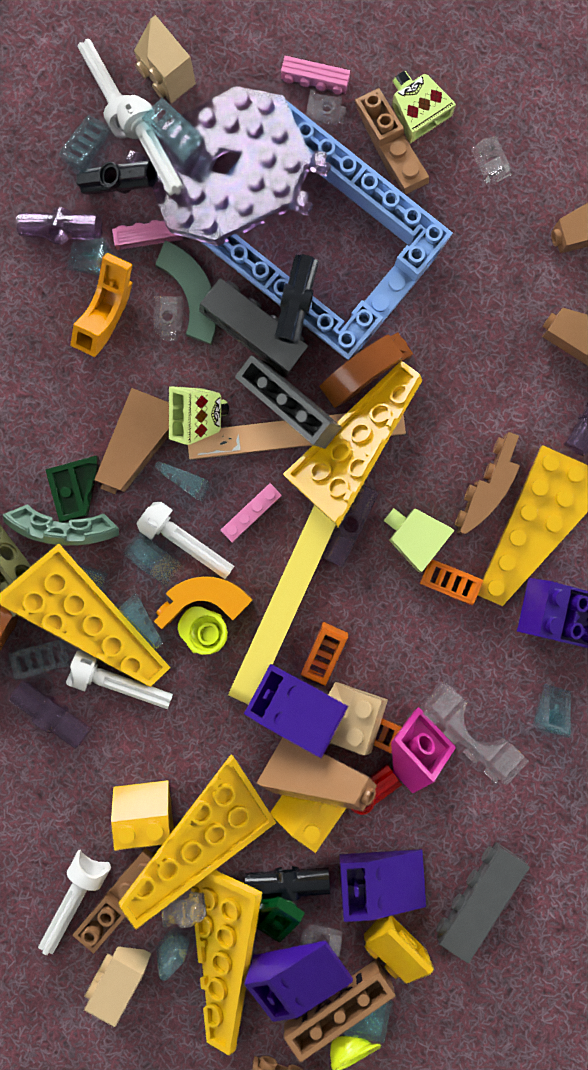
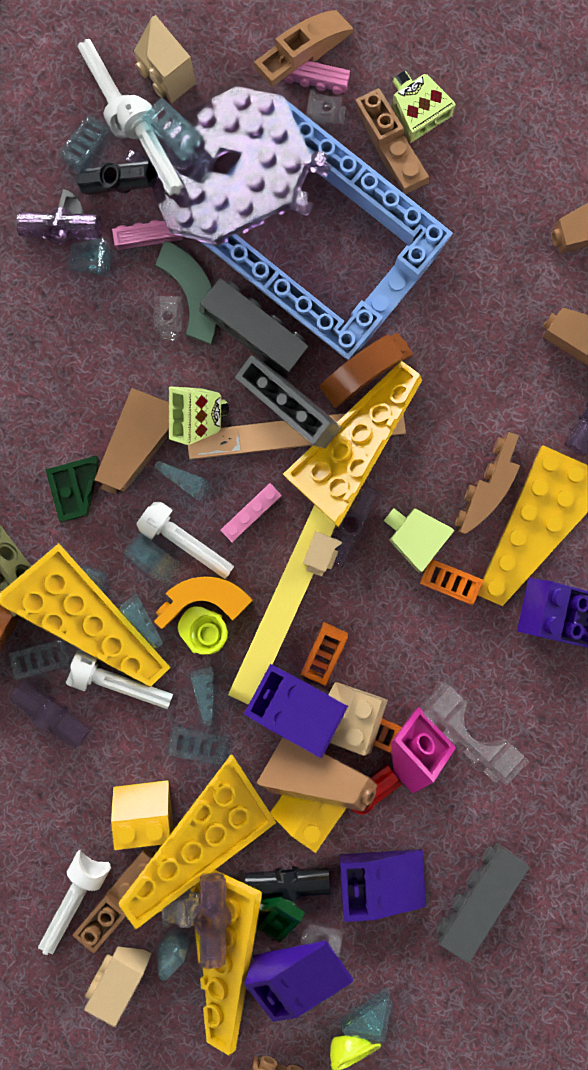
(43, 529): sand green tile -> none
(70, 202): none -> light grey tile
(110, 298): light orange arch -> none
(183, 753): none -> clear light blue slope
(203, 686): none -> clear light blue slope
(212, 920): none -> piece
(296, 299): black piece -> none
(300, 43): none -> medium nougat slope
(321, 553): none -> tan window
(339, 1012): medium nougat brick -> none
(398, 949): yellow slope -> none
(495, 169): clear brick -> none
(554, 711): clear light blue slope -> none

